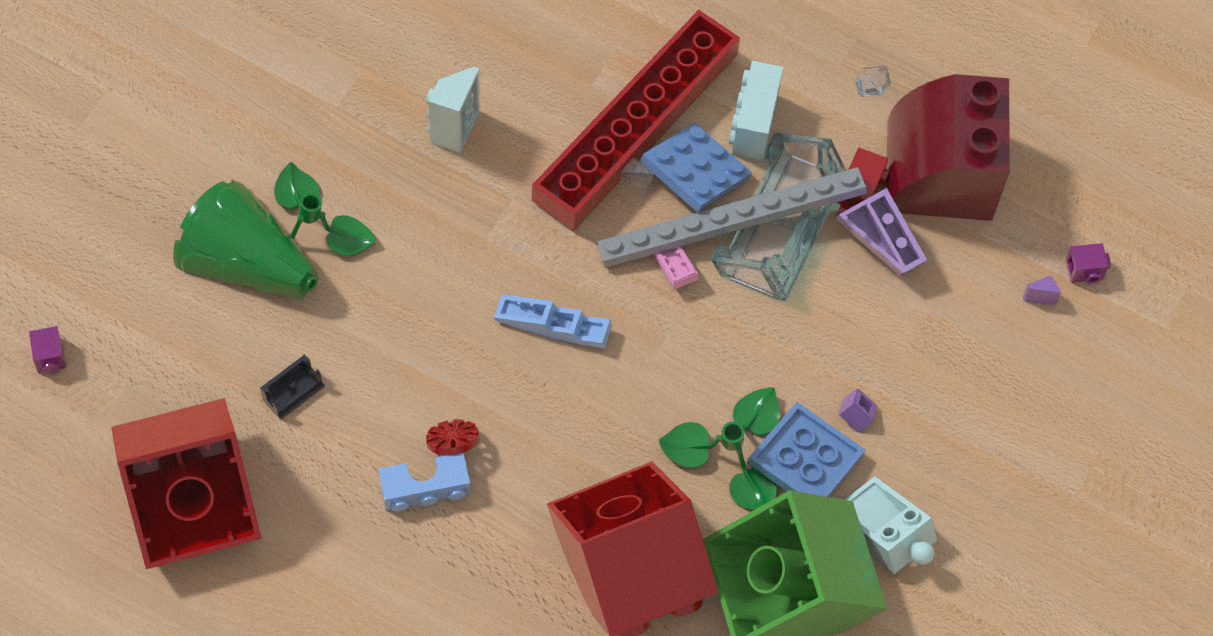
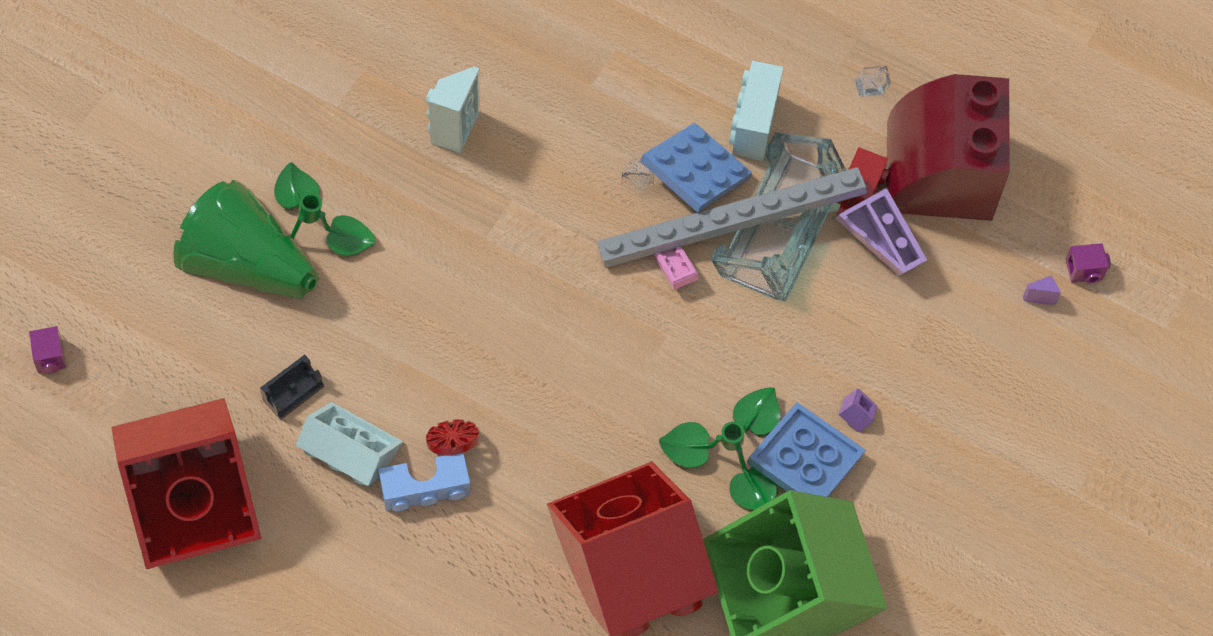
(348, 443): none -> light aqua slope
(553, 322): light blue slope -> none
(635, 119): red brick -> none
(893, 526): light aqua slope -> none

